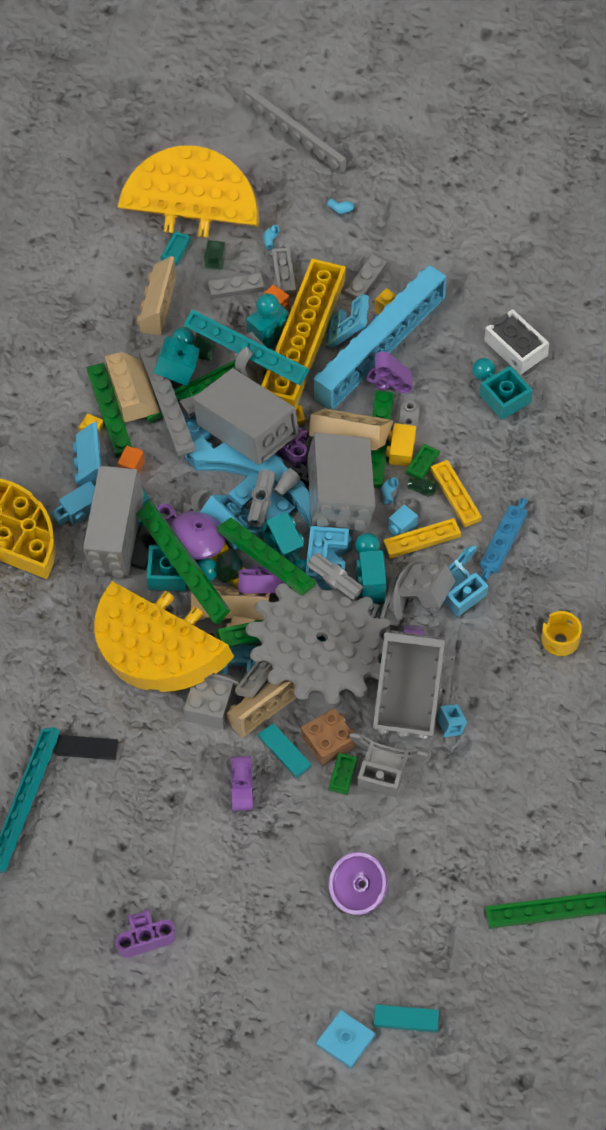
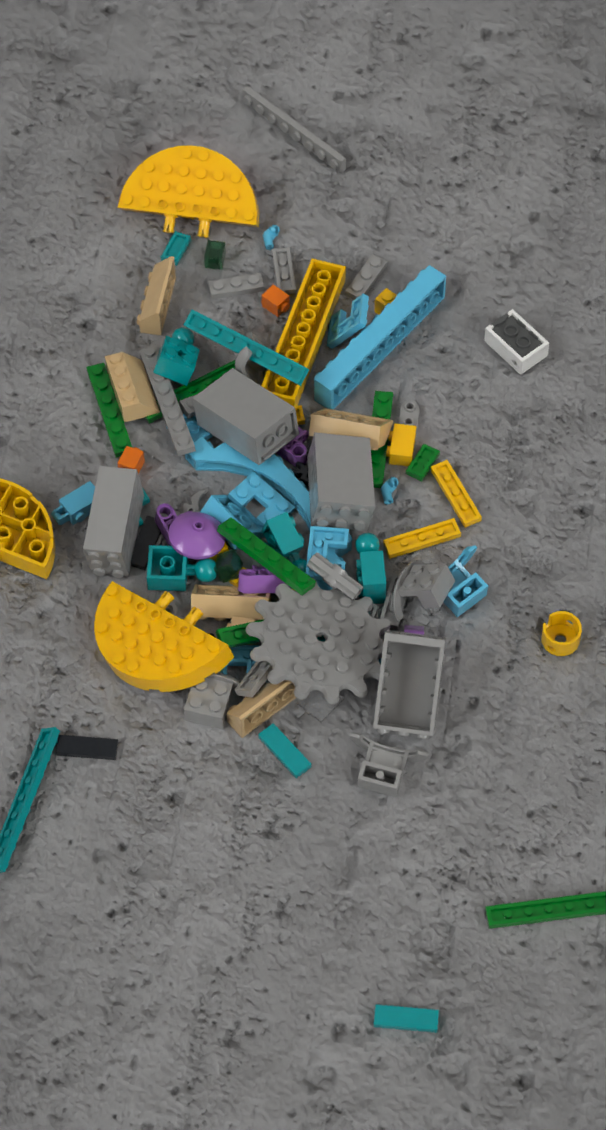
(88, 455): medium azure slope -> none
(90, 419): yellow plate -> none
(142, 926): medium lavender piece -> none
(183, 562): green plate -> none
(206, 347): clear green brick -> none
(241, 783): medium lavender piece -> none
(263, 489): light grey piece -> none
(268, 320): teal brick -> none
(287, 481): light grey cone -> none
(328, 736): medium nougat brick -> none
(342, 207): medium azure arm -> none
(343, 773): green plate -> none
(345, 1039): medium azure plate -> none
(346, 883): medium lavender dish -> none
(390, 373): medium lavender piece -> none
(402, 521): medium azure brick -> none
(423, 486): clear green cone -> none
(451, 720): medium azure brick -> none
(501, 391): teal brick -> none
(503, 539): dark azure plate -> none

